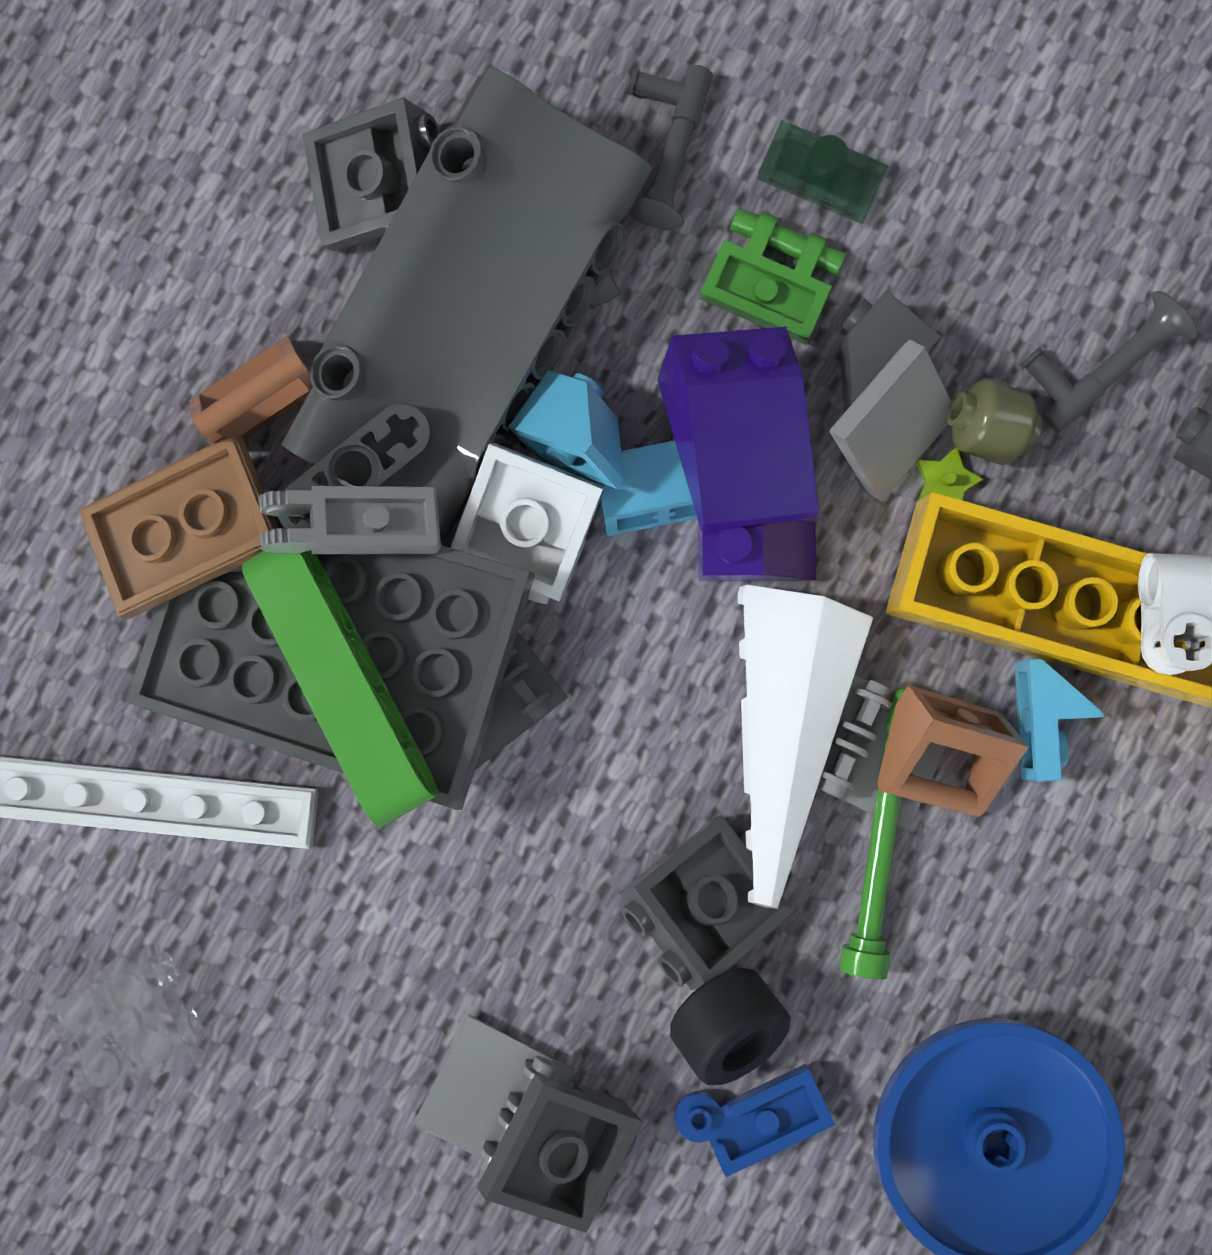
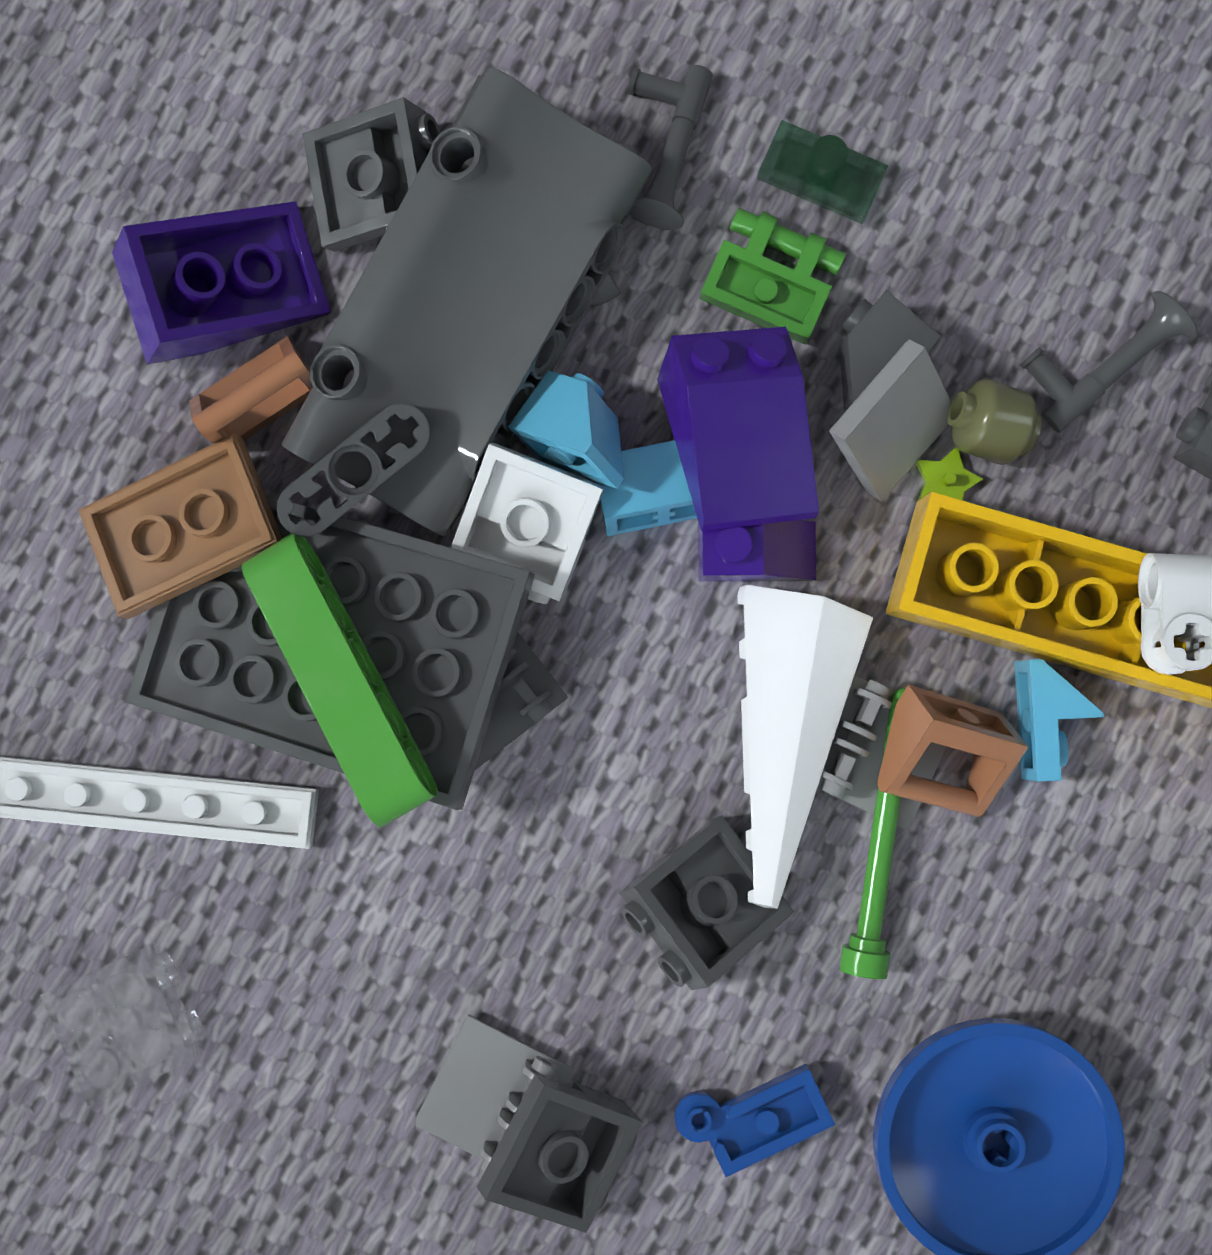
(217, 279): none -> dark purple slope
(355, 520): light grey hinge -> none
(729, 1026): black tyre -> none

